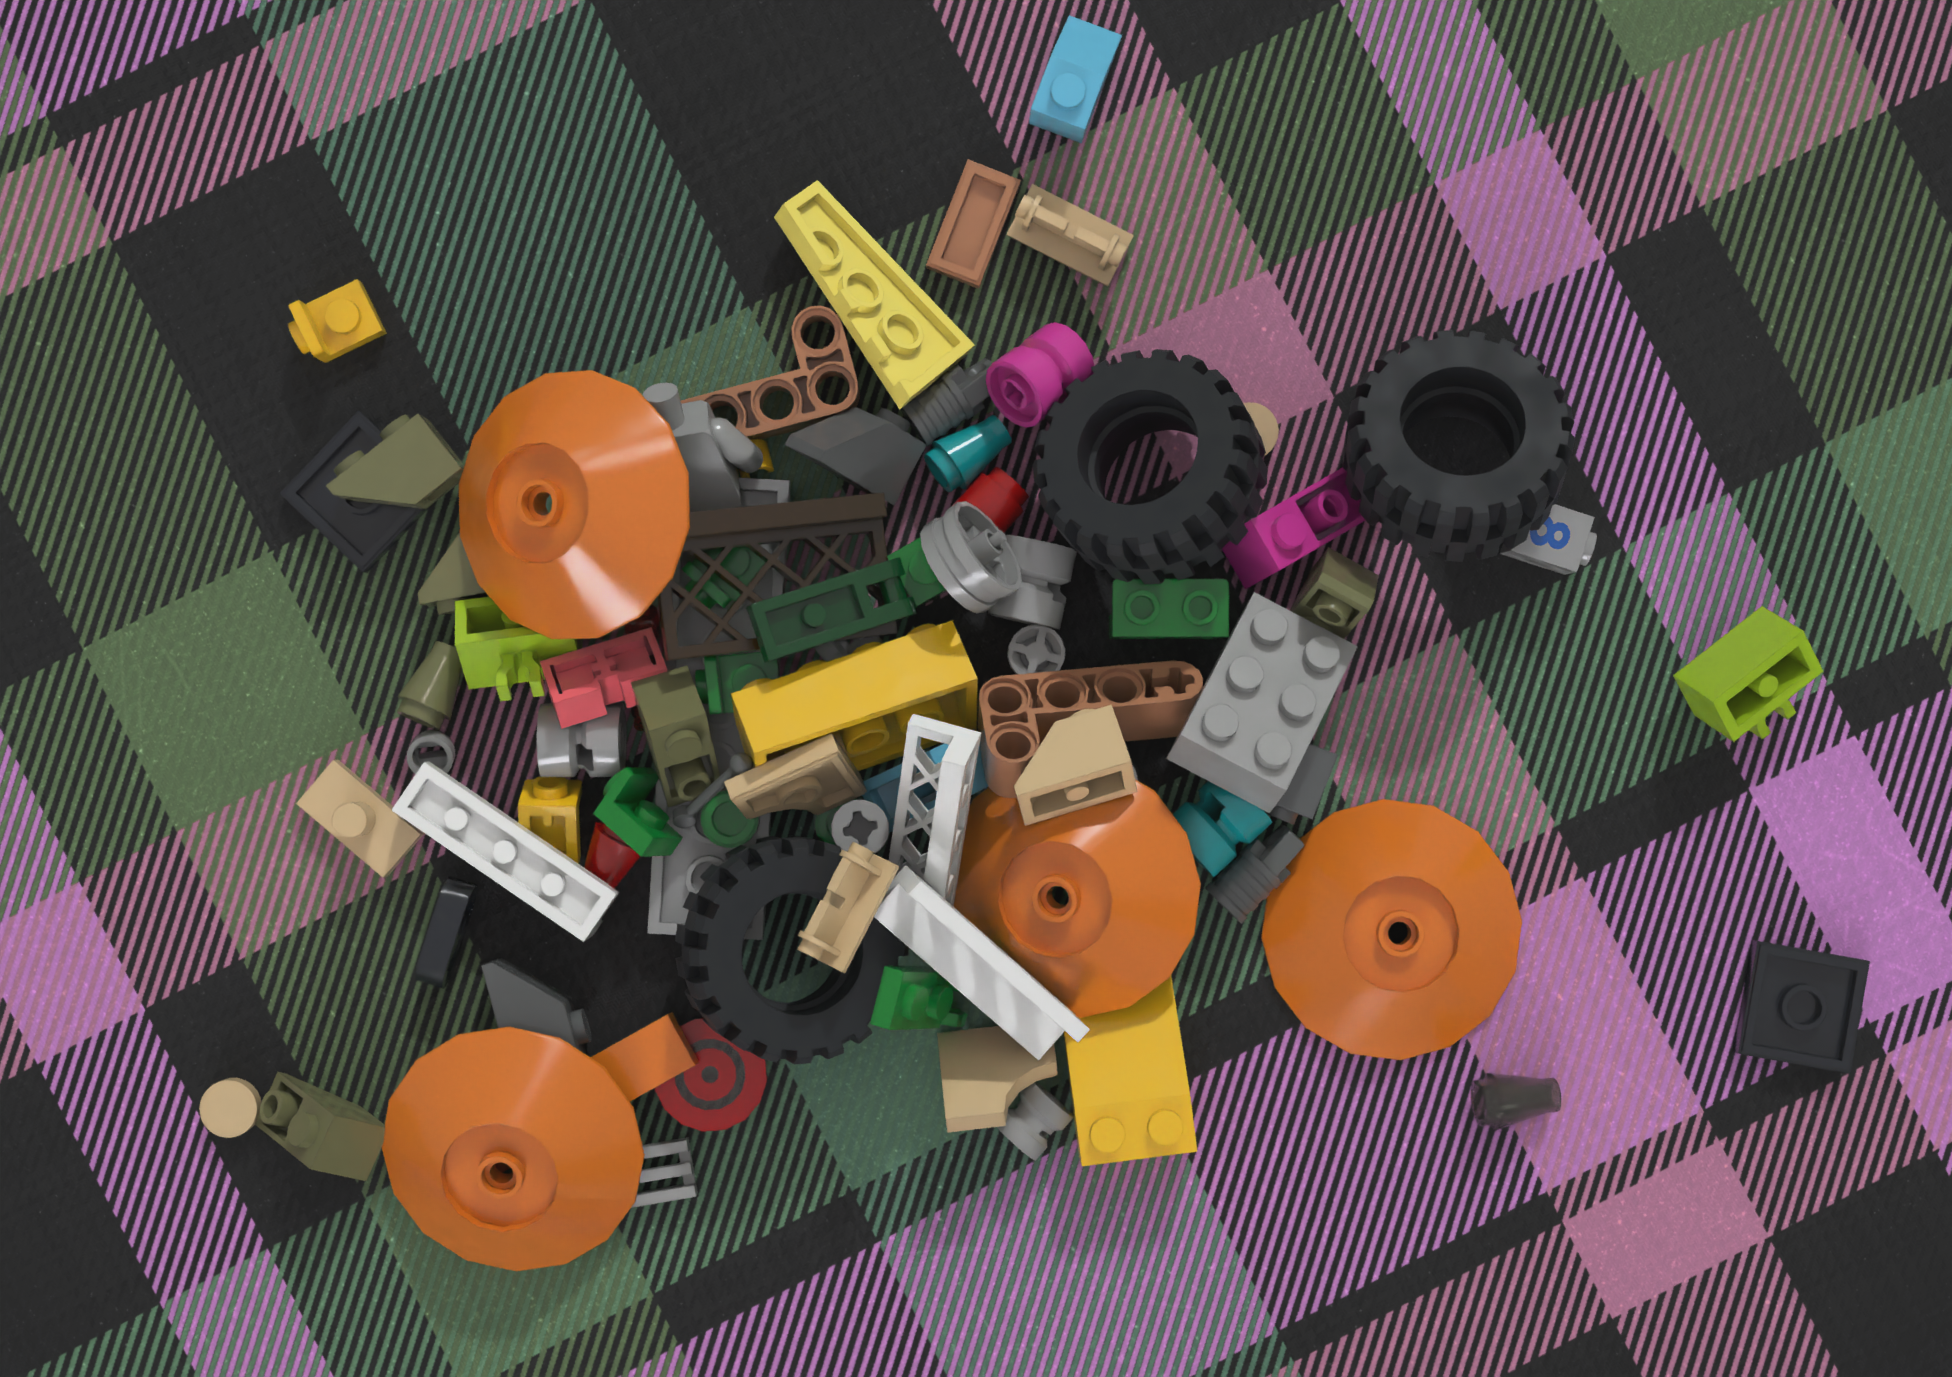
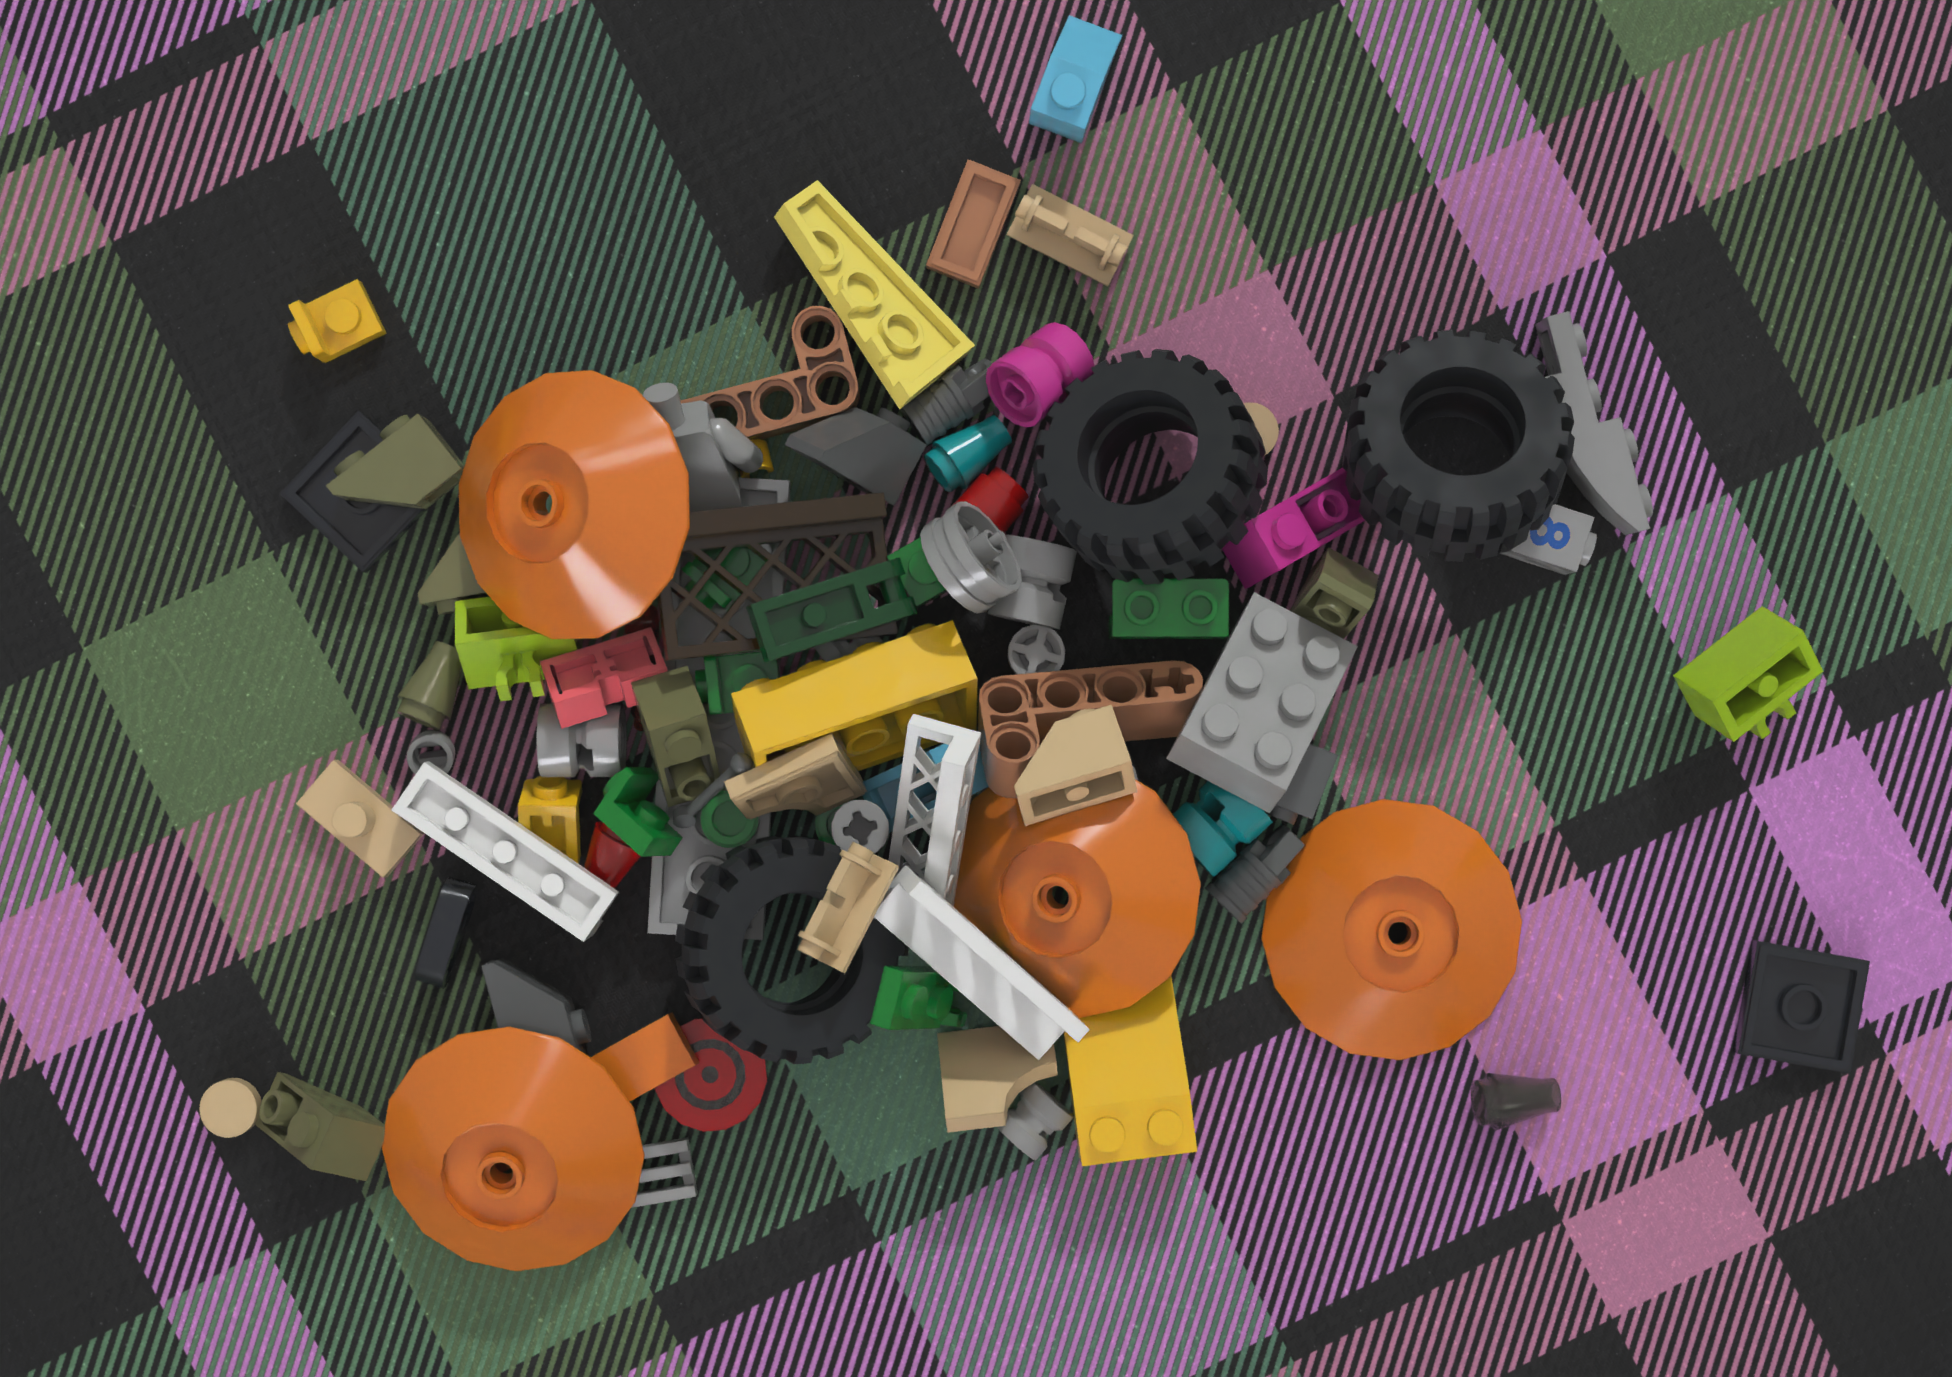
(1601, 450): none -> light grey slope

